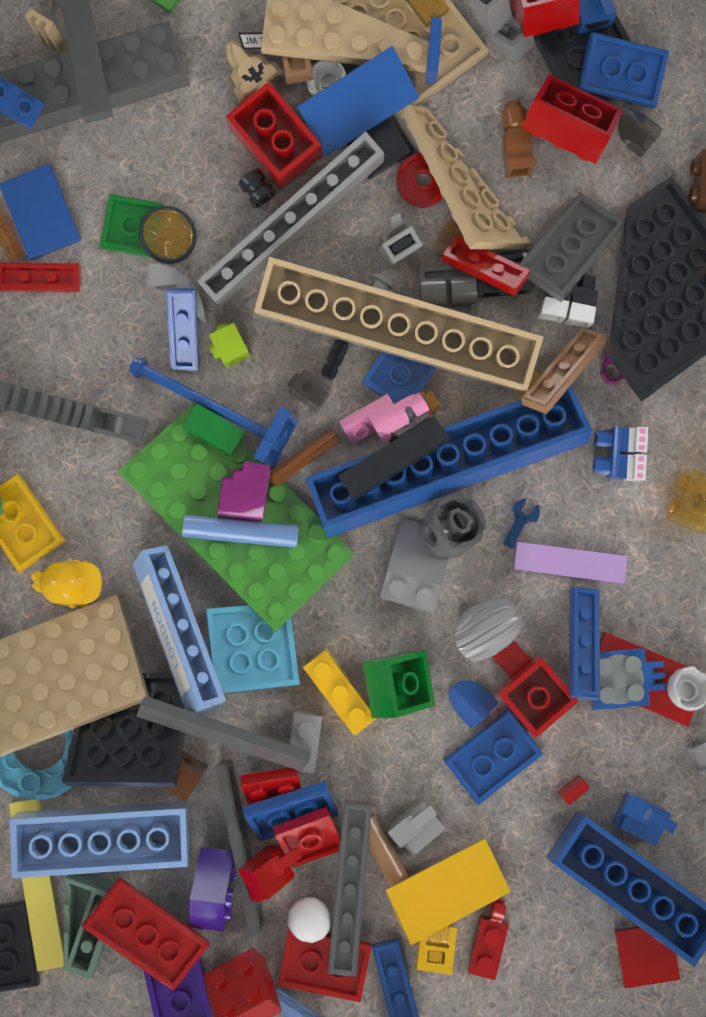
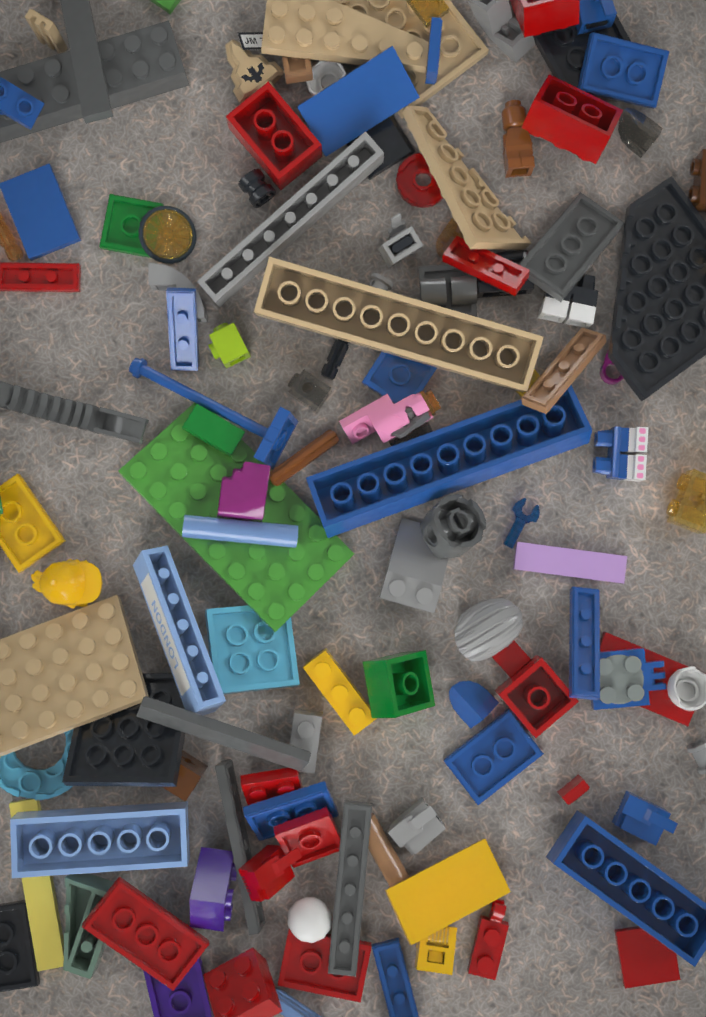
(394, 458): black tile -> none

